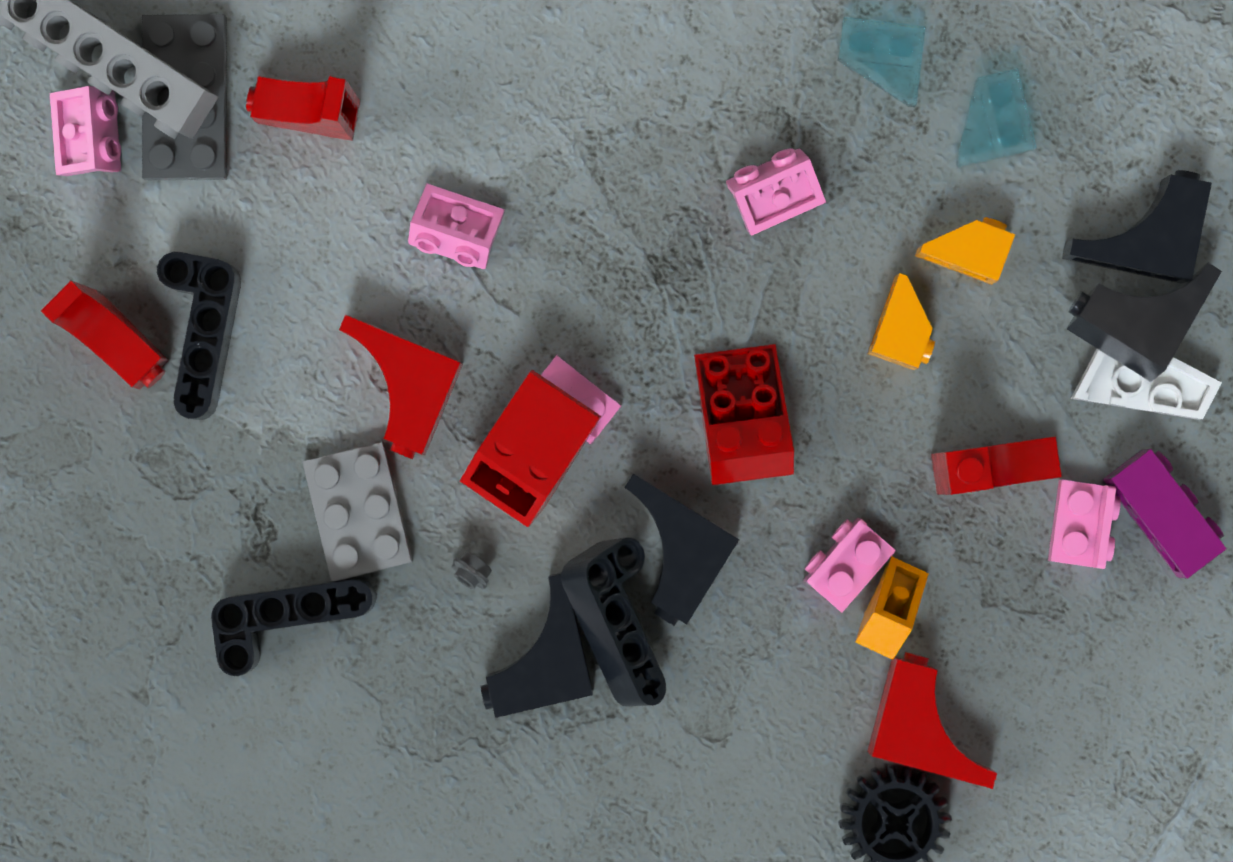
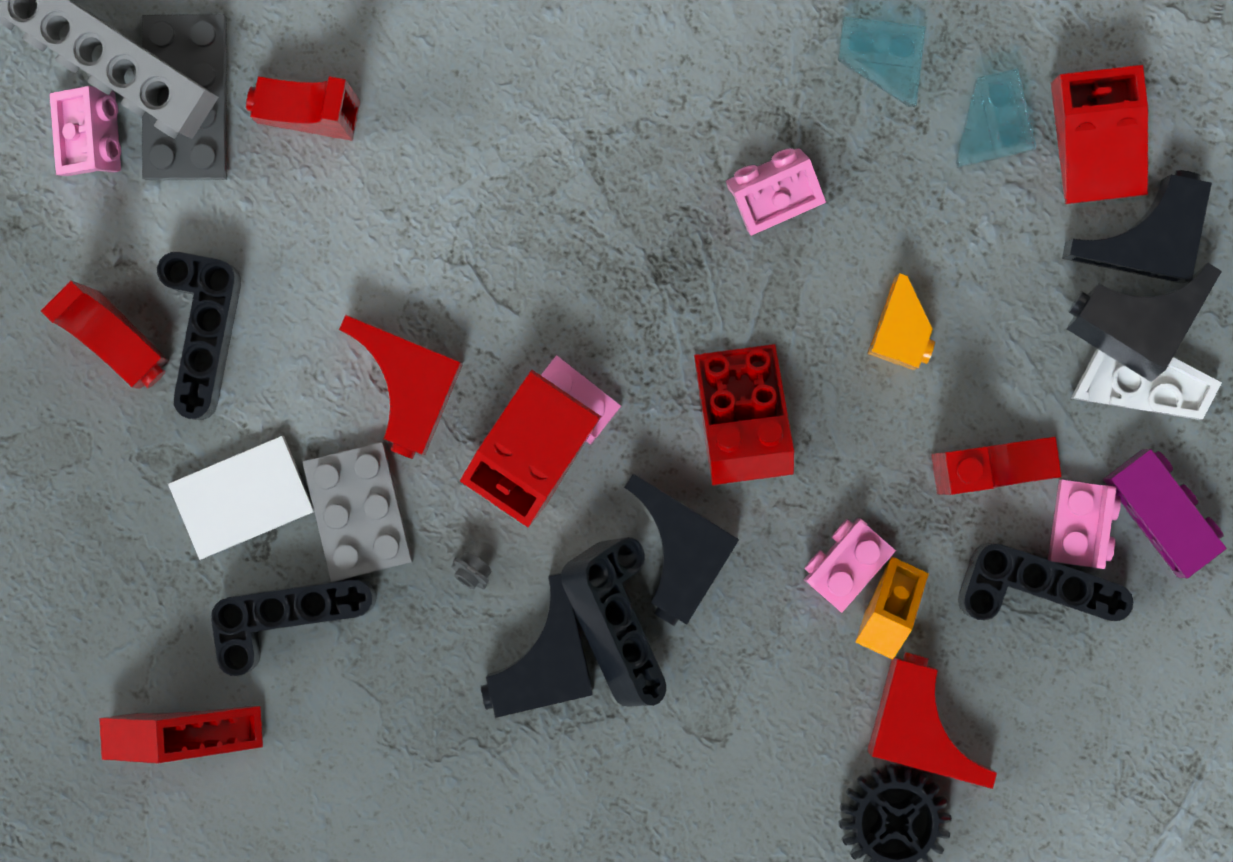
(180, 734): none -> red arch
(241, 497): none -> white tile
(455, 226): bright pink bracket -> none
(972, 250): light orange slope -> none
(1048, 588): none -> black beam
(1102, 133): none -> red slope

